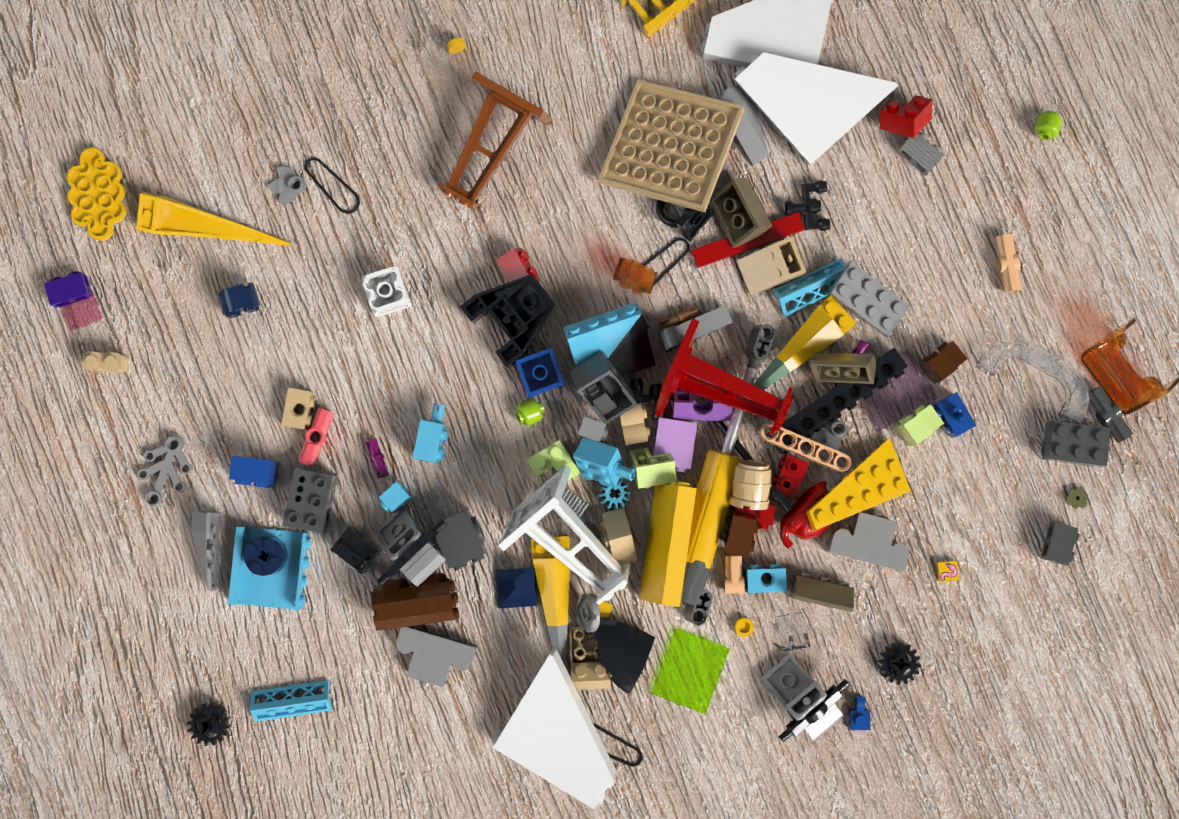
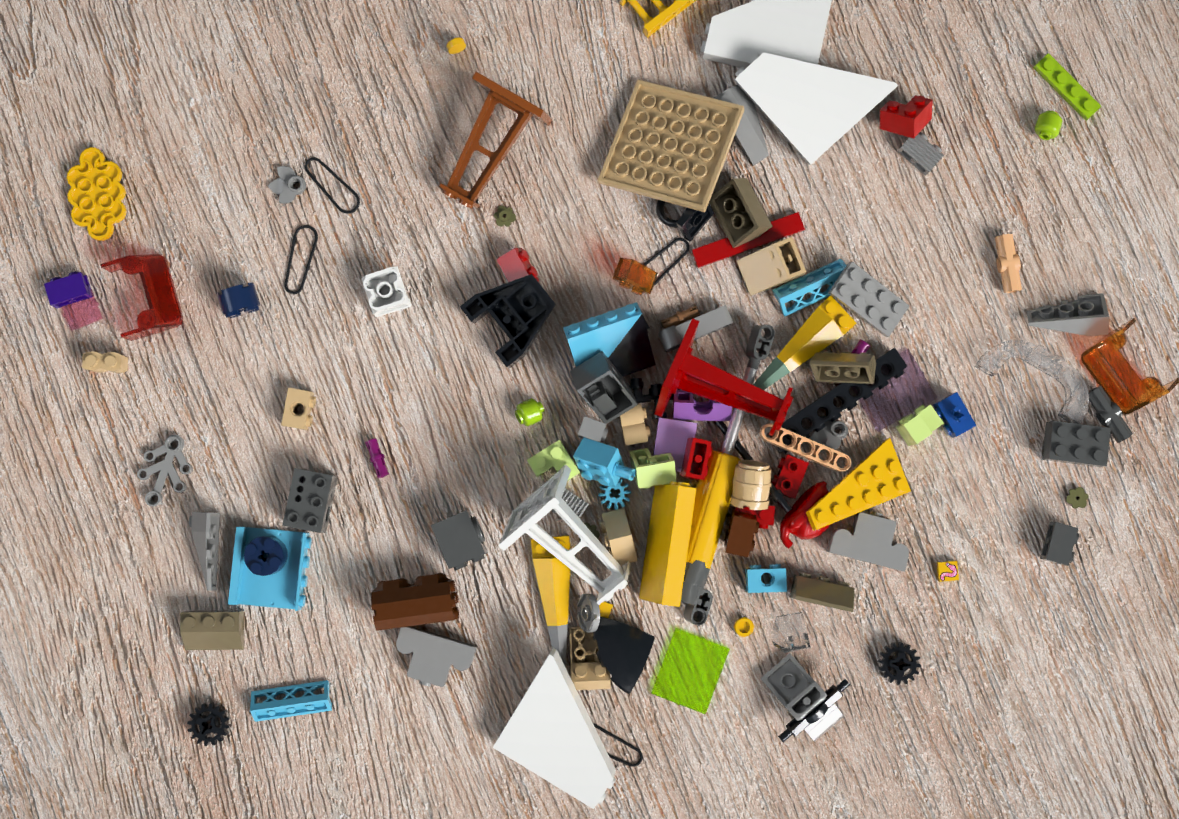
(159, 290): none -> clear red windscreen
(172, 217): yellow plate -> none
(212, 630): none -> dark tan slope
(250, 470): blue brick -> none
(309, 261): none -> black piece
(311, 449): coral piece -> none
(356, 549): black piece -> none
(395, 497): medium azure brick -> none
(410, 547): light grey piece -> none
(431, 437): medium azure brick -> none
(510, 217): none -> olive plant
(516, 587): dark blue slope -> none
(540, 373): blue brick -> none
(696, 458): none -> red brick
(733, 577): light nougat piece -> none
(810, 206): black piece -> none
(859, 716): blue plate -> none
(942, 363): reddish brown brick -> none
(1067, 87): none -> lime plate
(1082, 316): none -> light grey wedge

